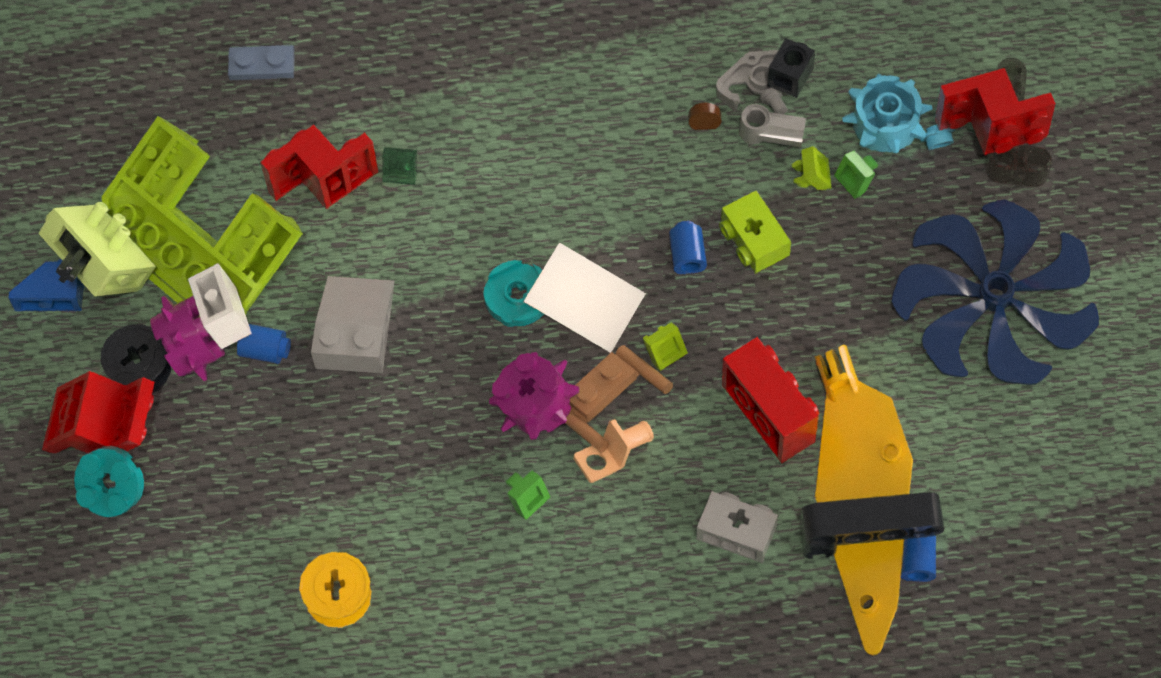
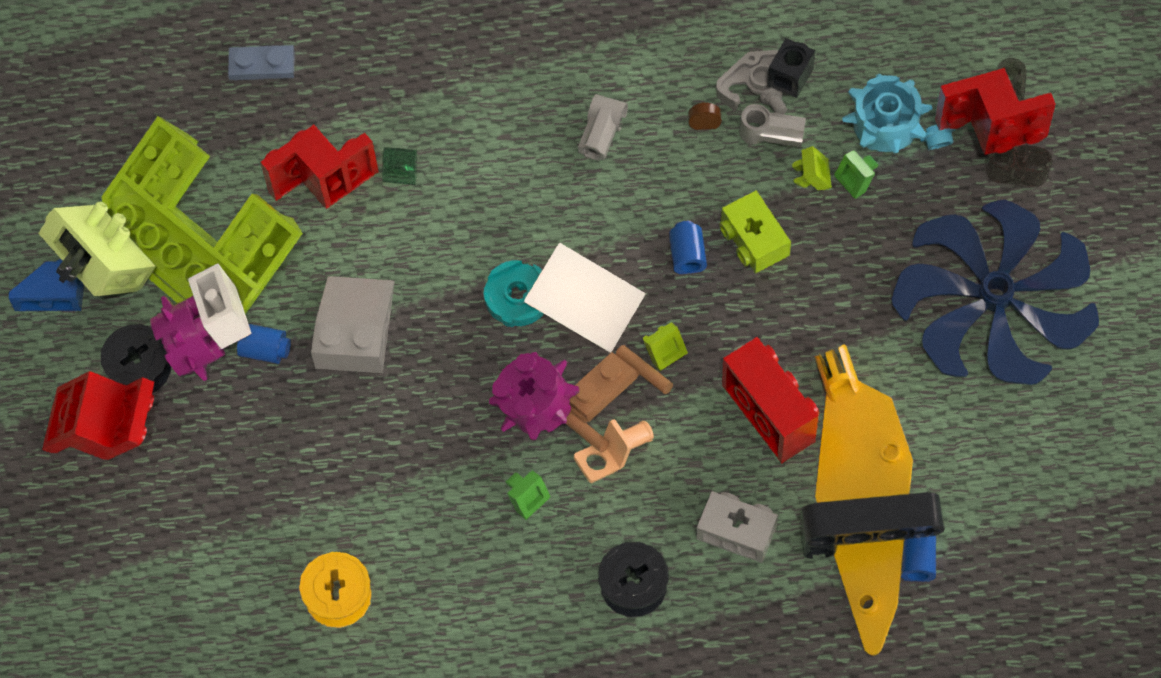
(122, 470): teal plate -> none
(602, 125): none -> light grey piece
(633, 561): none -> black piece

